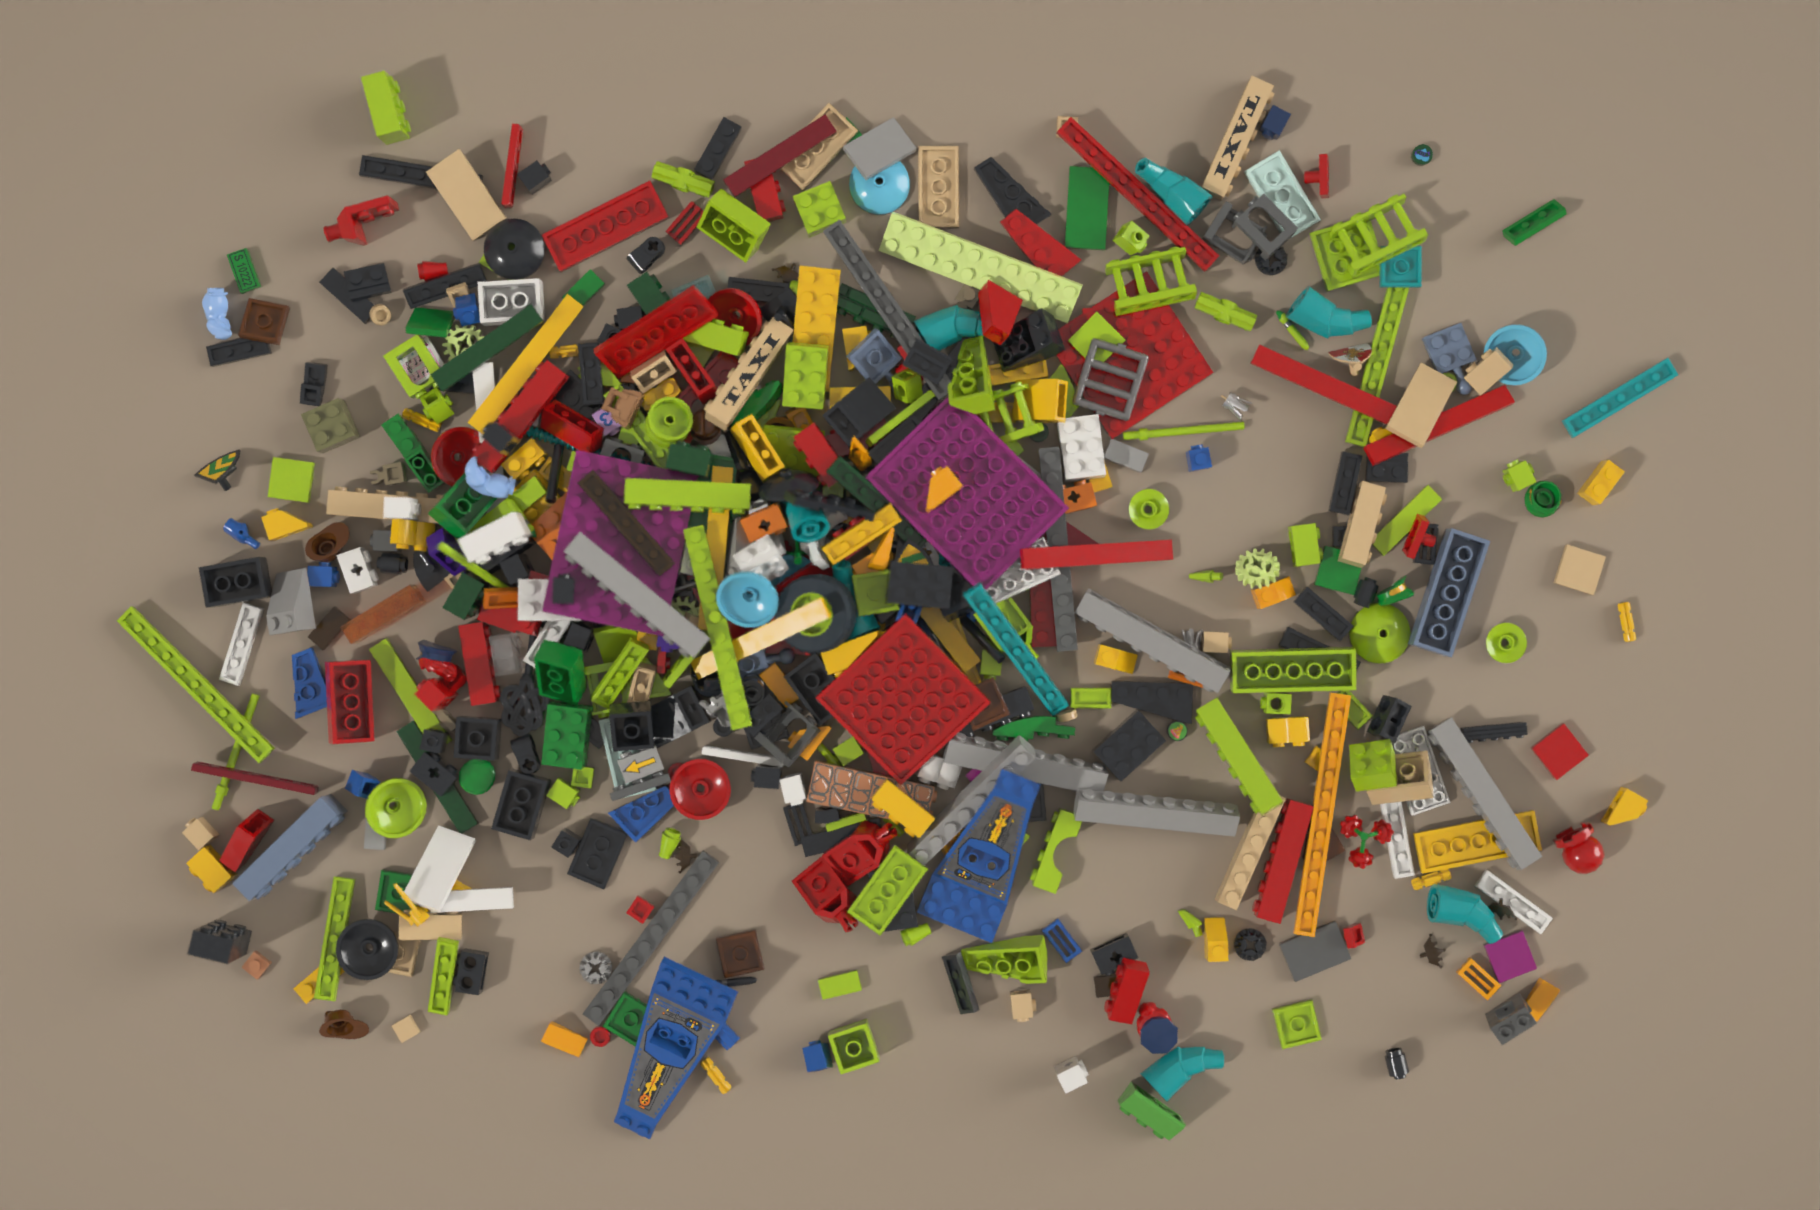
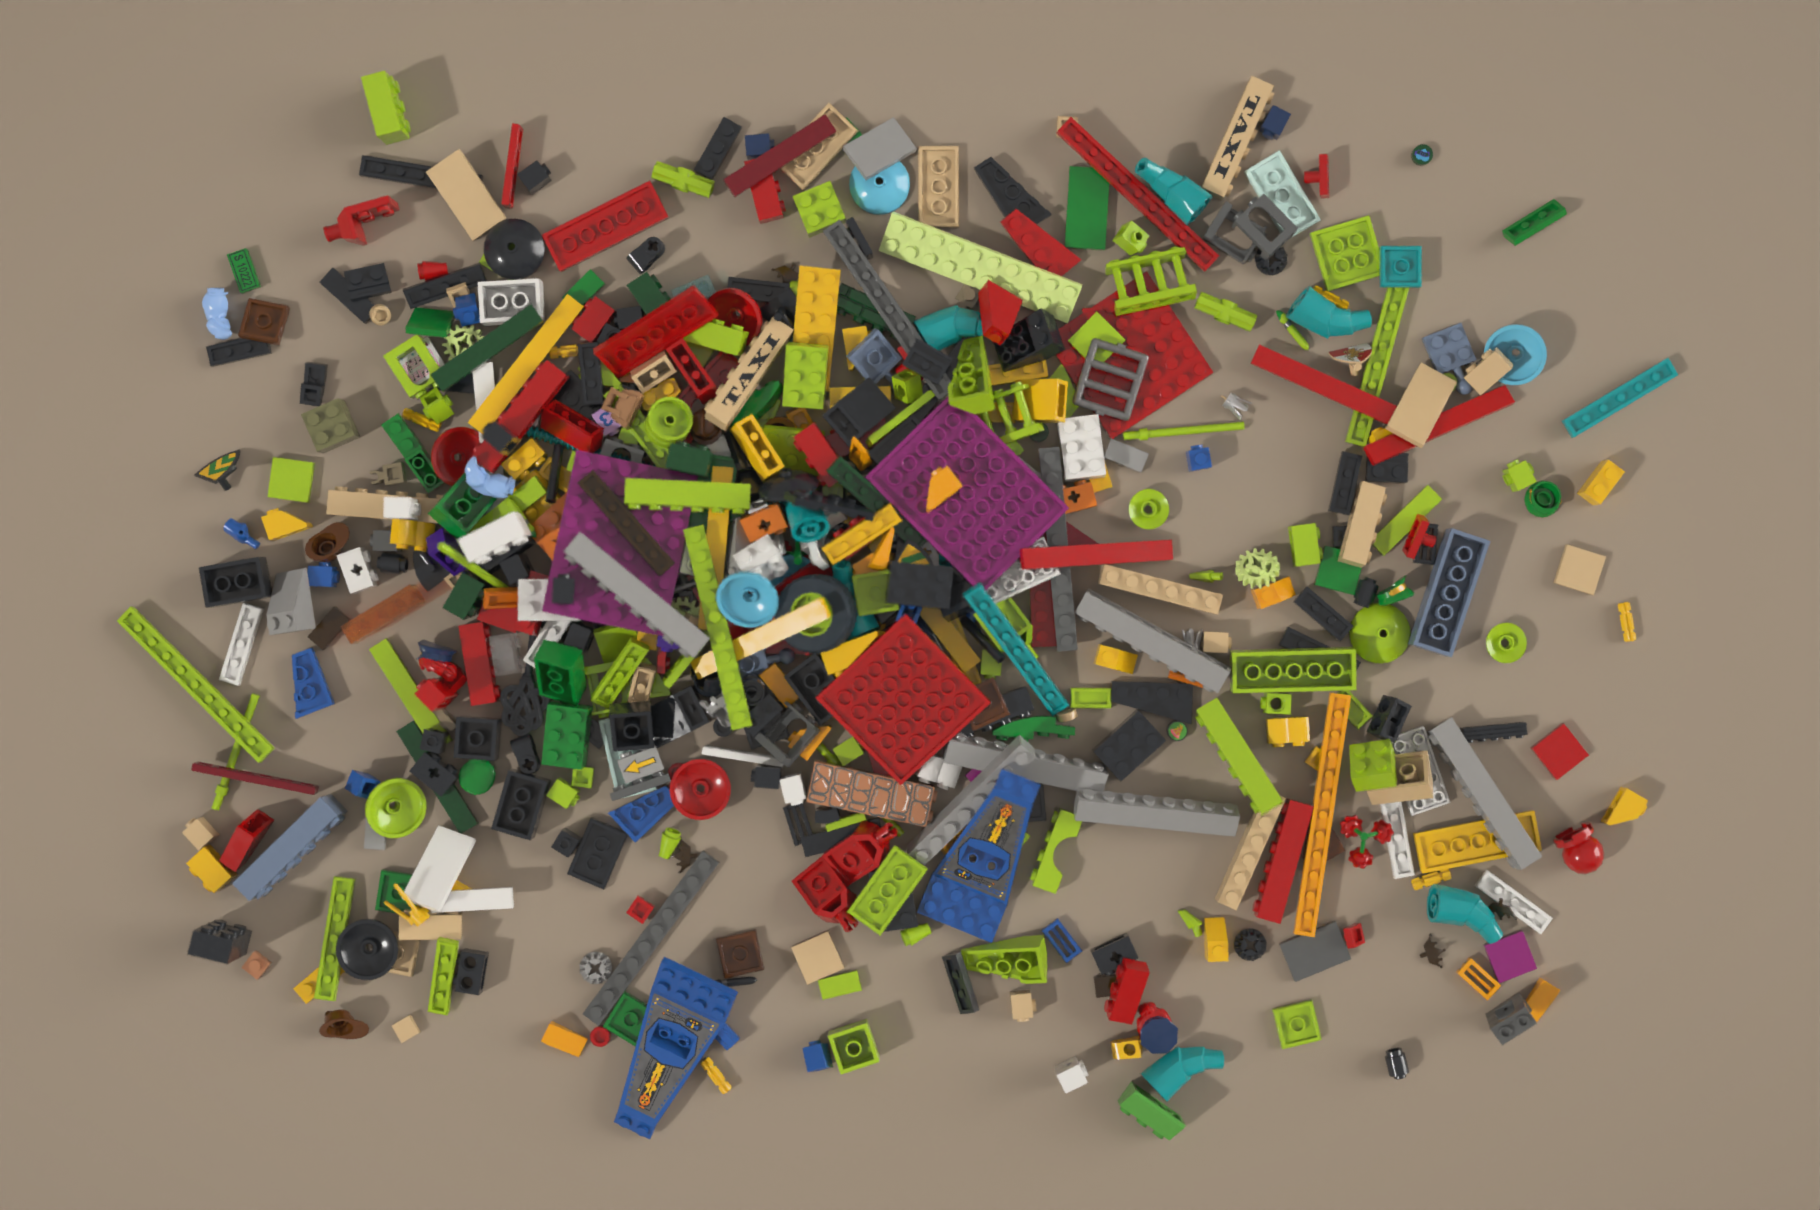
(349, 701): red brick -> none
(593, 319): none -> red brick
(675, 236): red tile -> none
(733, 225): lime brick -> none
(758, 145): none -> dark blue brick
(817, 957): none -> tan tile
(857, 235): none -> black plate
(902, 809): yellow brick -> none
(1127, 1048): none -> yellow leg
(1160, 589): none -> tan brick
(1332, 297): none -> yellow axle
(1377, 255): lime fence -> none

